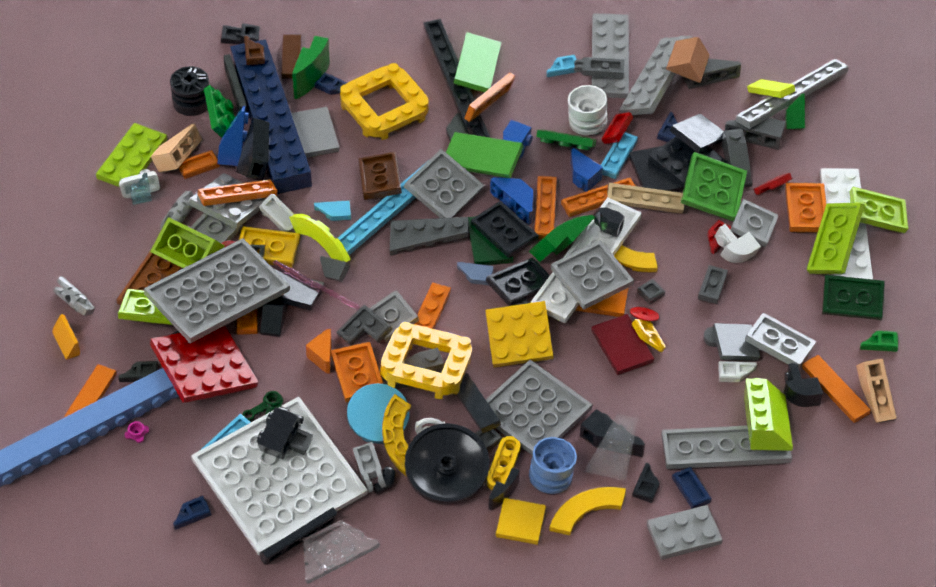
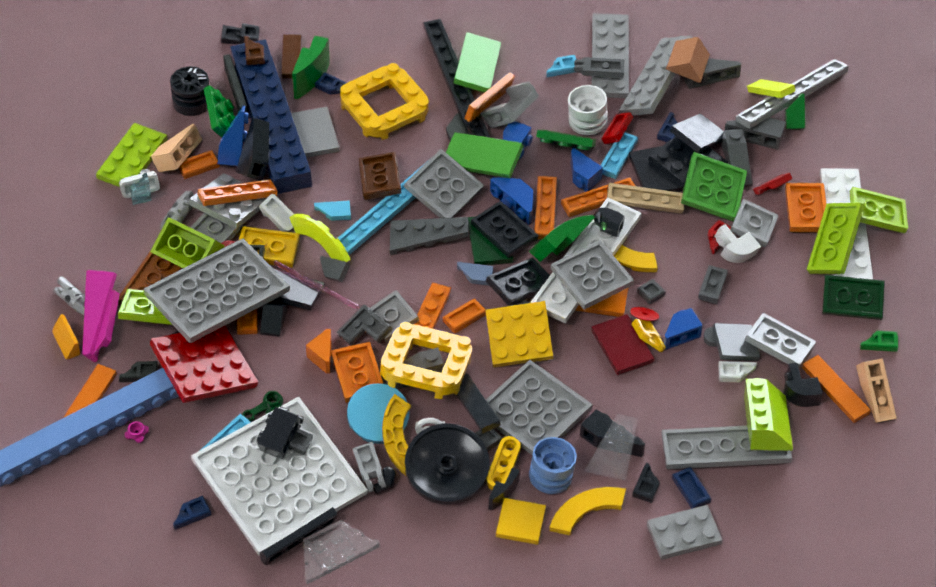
(99, 311): none -> dark pink wedge
(464, 315): none -> orange tile
(521, 98): none -> light grey panel
(682, 328): none -> blue slope

